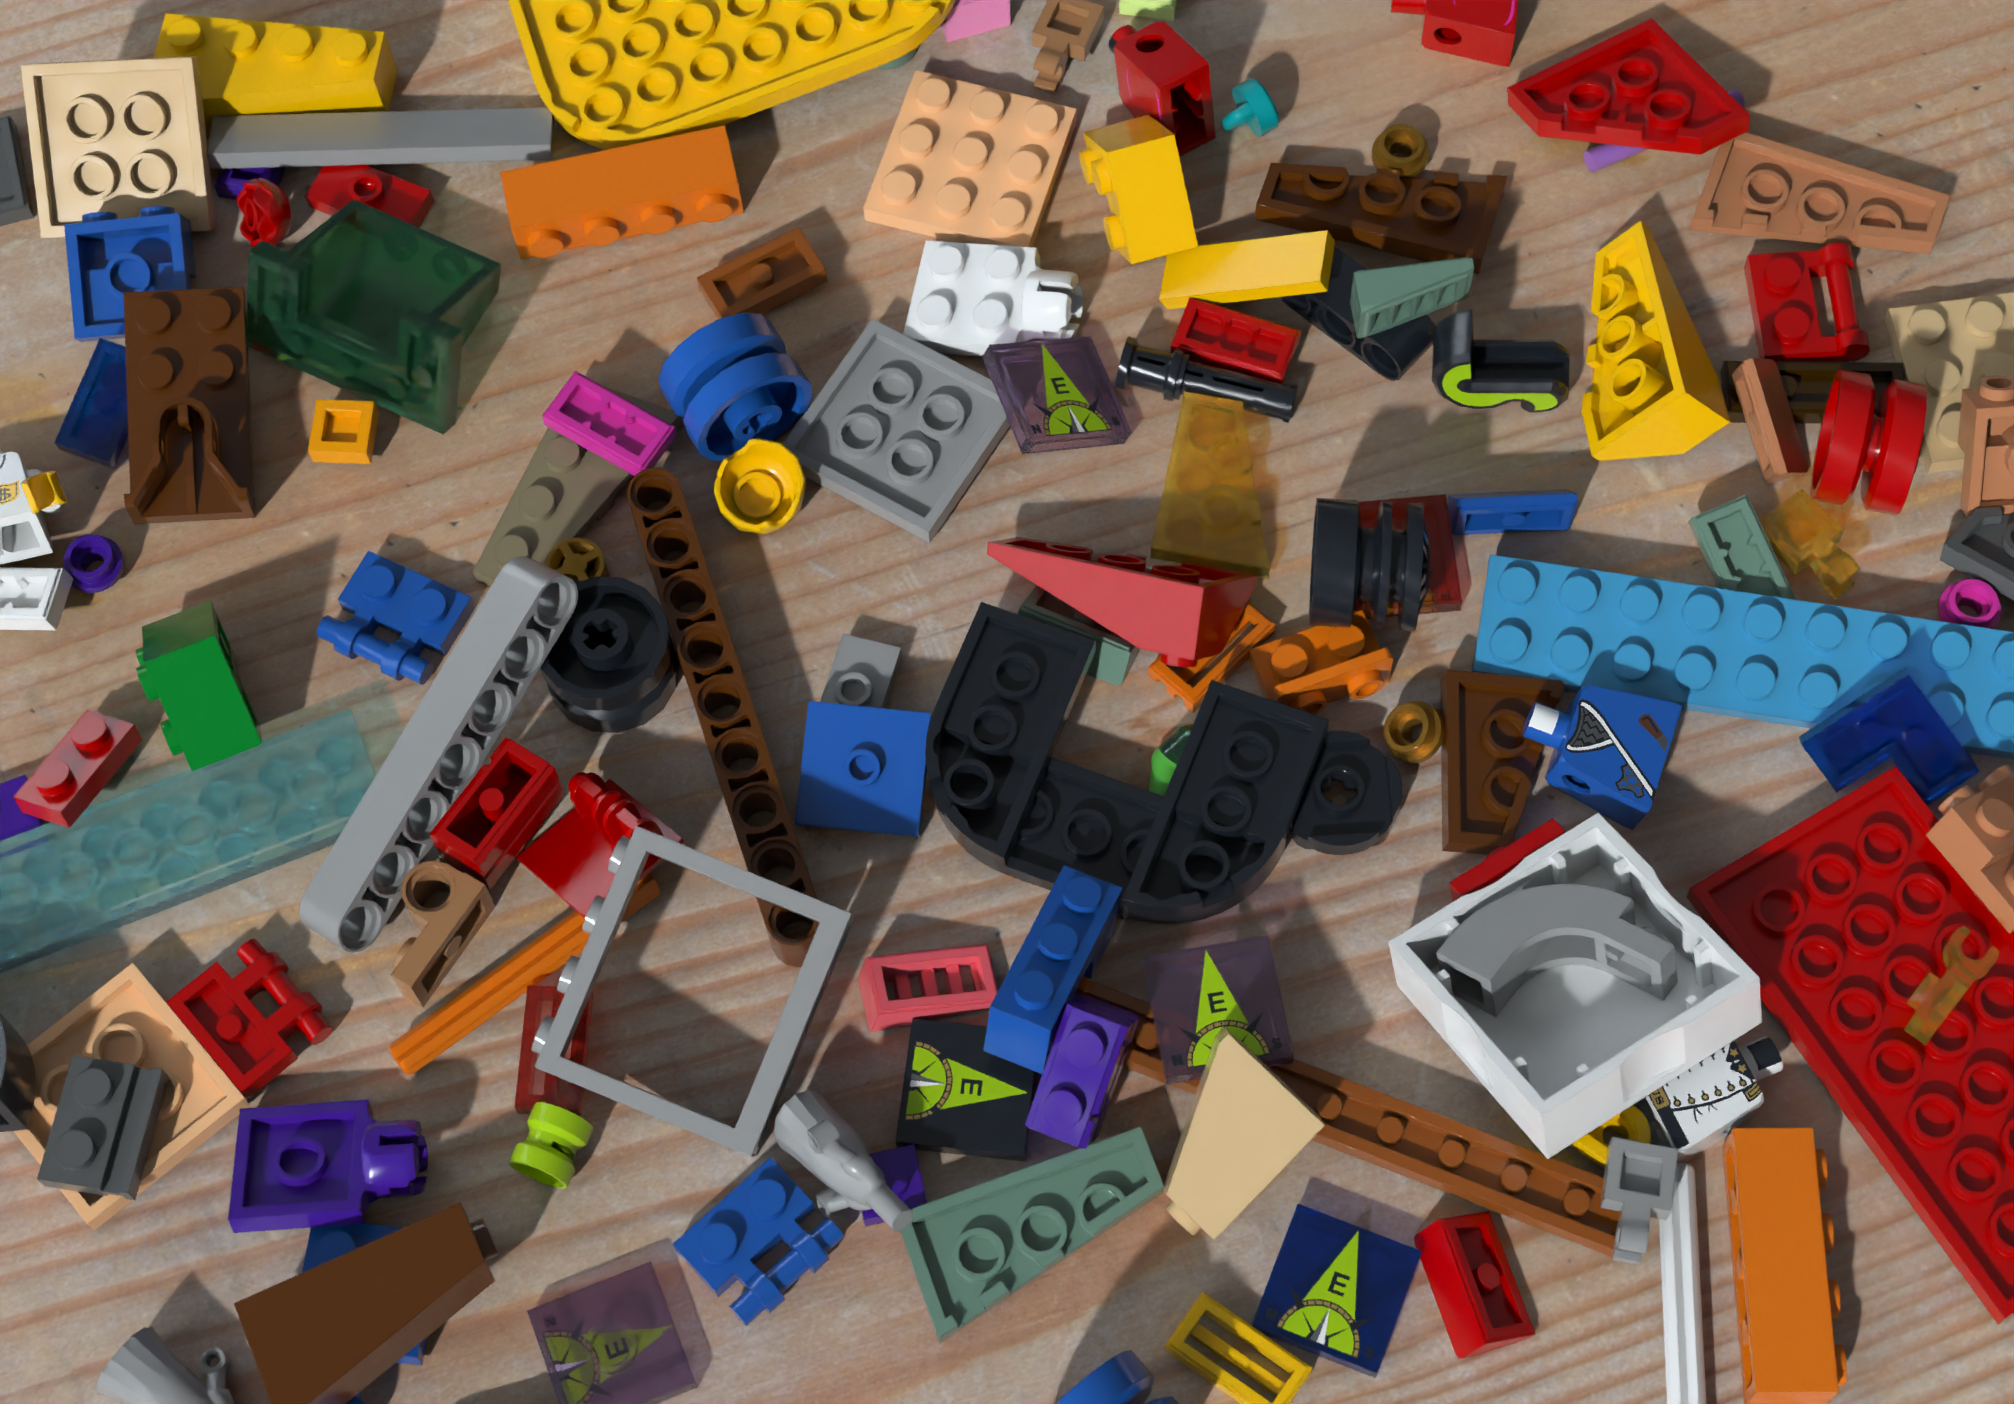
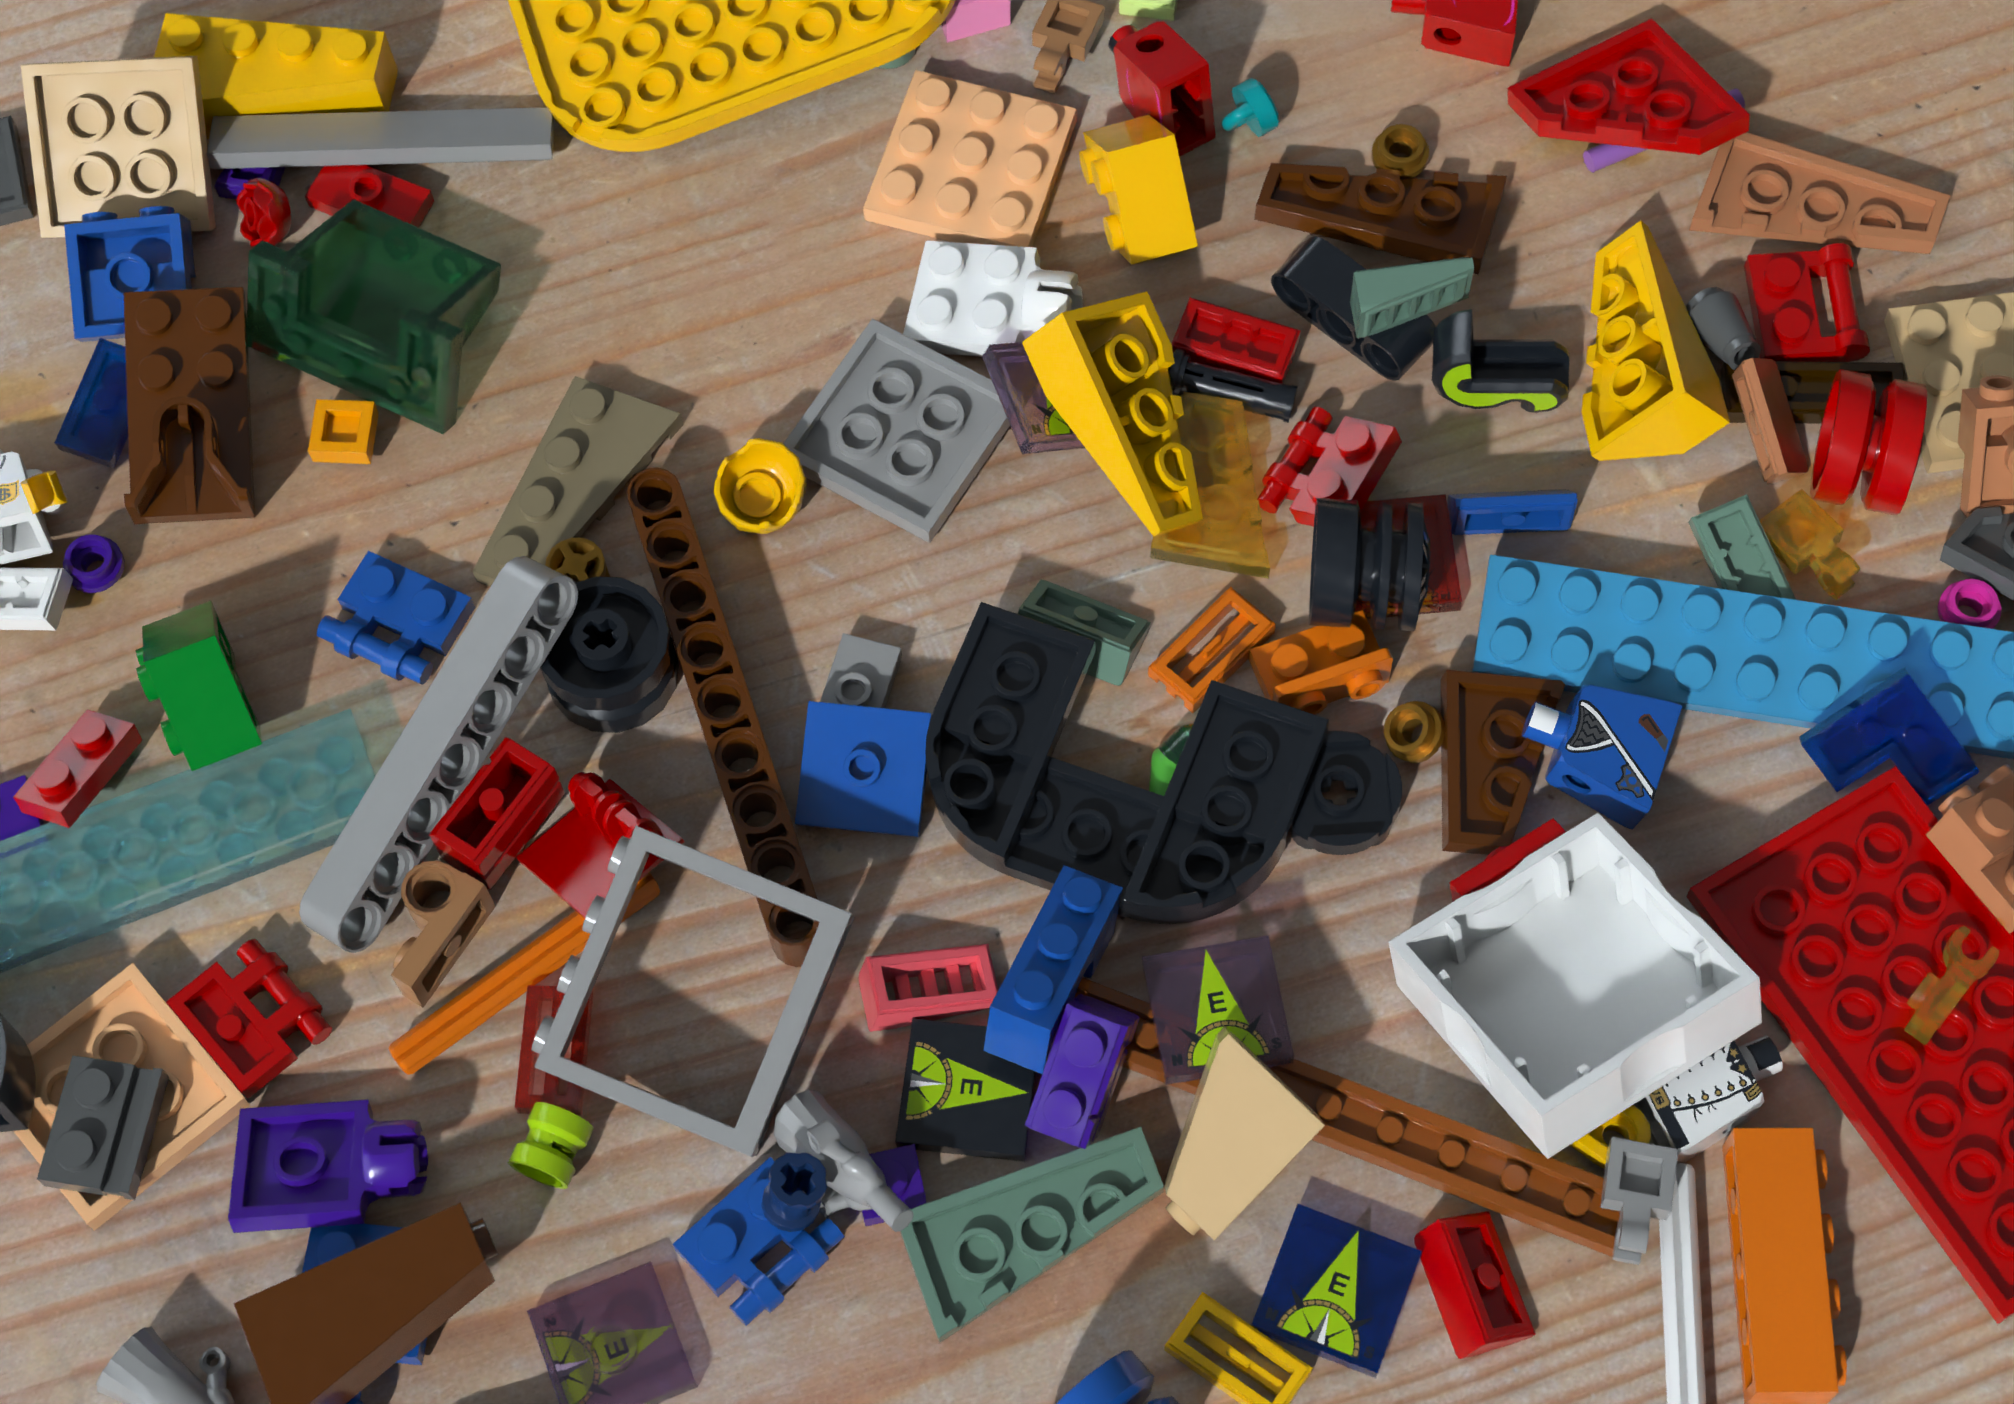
(608, 425): dark pink plate -> none
(622, 192): orange brick -> none
(734, 385): blue wheel -> none
(763, 277): dark orange plate -> none
(789, 1174): none -> dark blue bush
(1113, 389): none -> yellow wedge
(1162, 609): wedge -> none
(1249, 270): yellow tile -> none
(1346, 469): none -> red plate
(1552, 928): light grey arch -> none
(1723, 326): none -> dark grey cone

